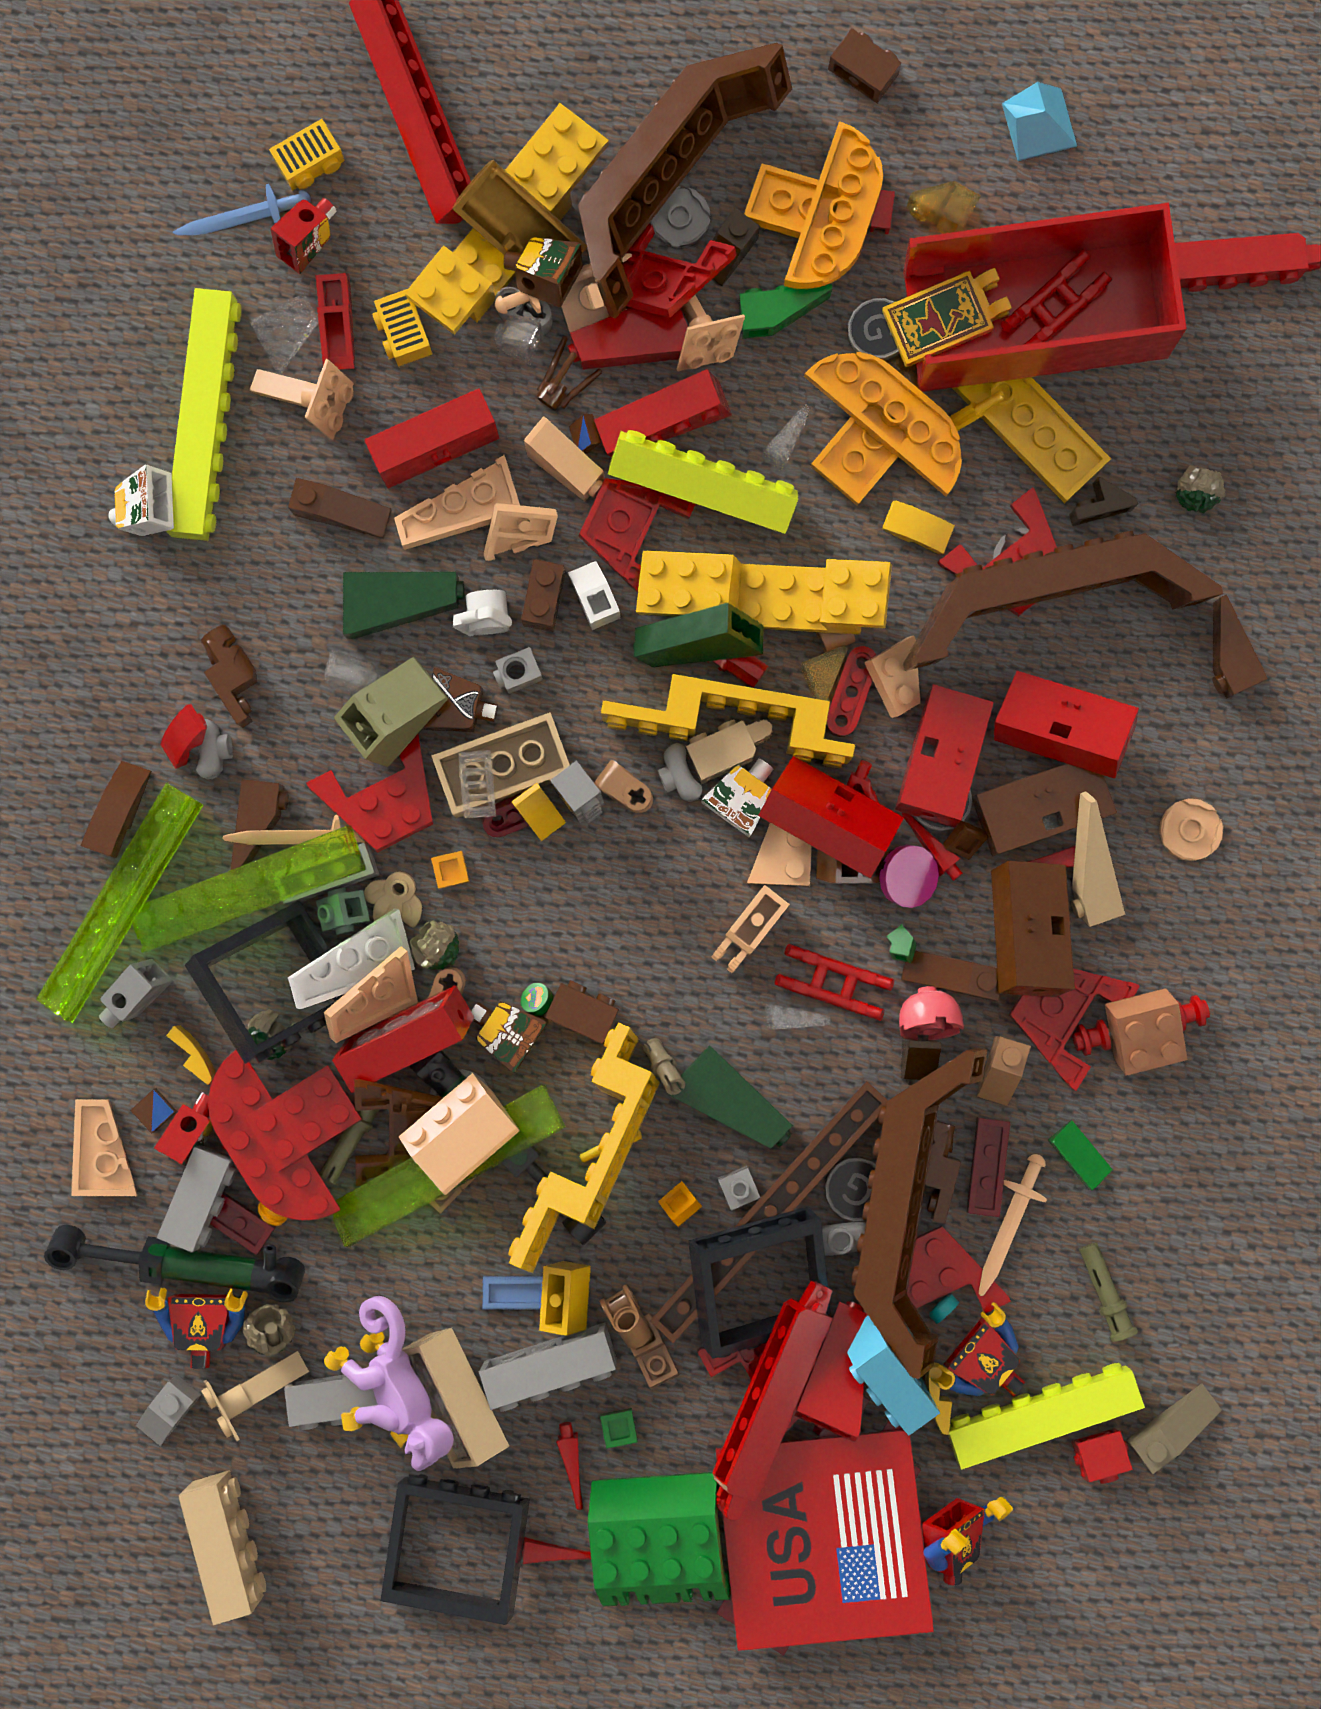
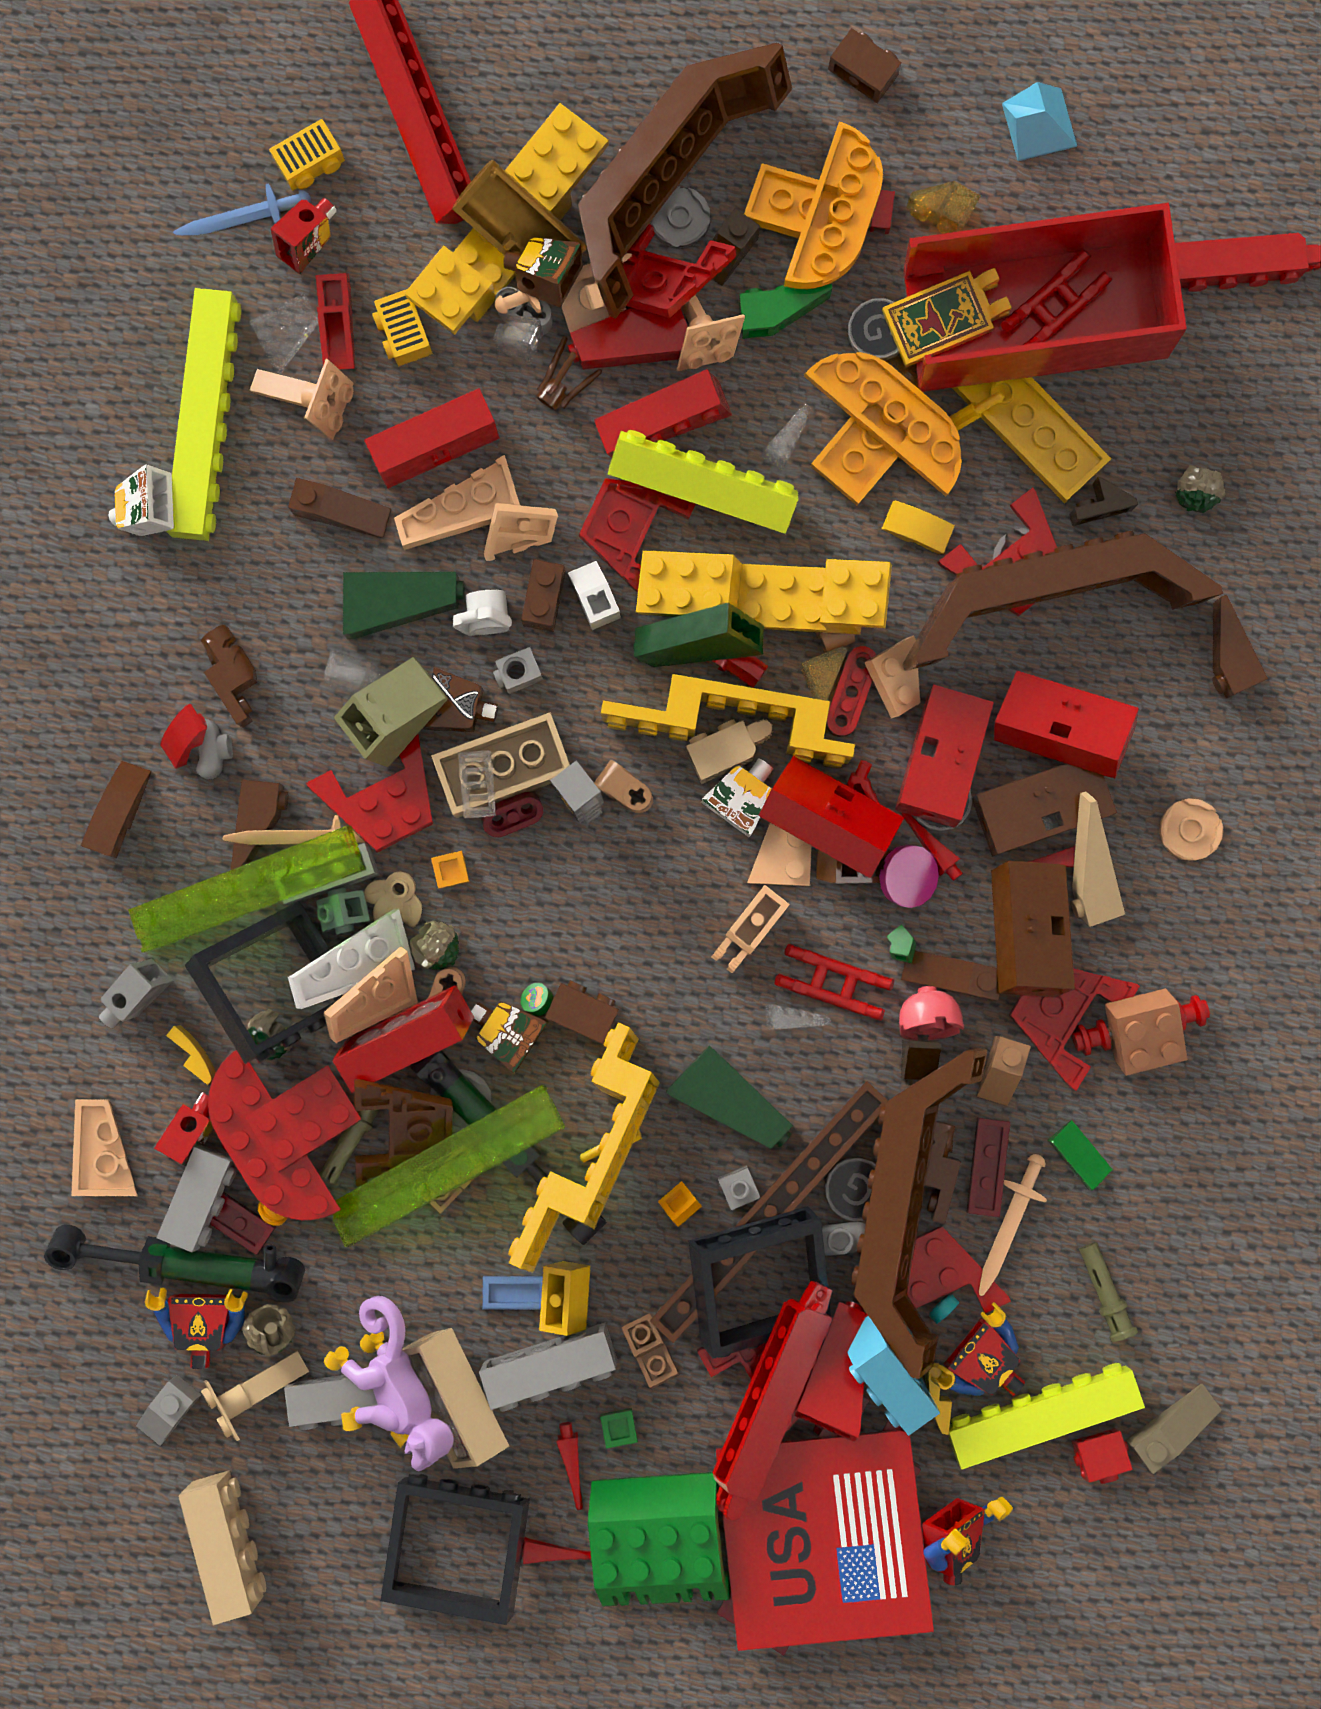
(119, 902): clear neon green plate -> none
(153, 1110): tile -> none
(459, 1133): light nougat slope -> none
(538, 811): yellow slope -> none
(563, 460): light nougat slope -> none
(585, 433): reddish brown tile -> none
(626, 1317): medium nougat piece -> none
(664, 1066): dark tan pin -> none
(677, 774): light grey piece -> none
(965, 840): reddish brown tile -> none

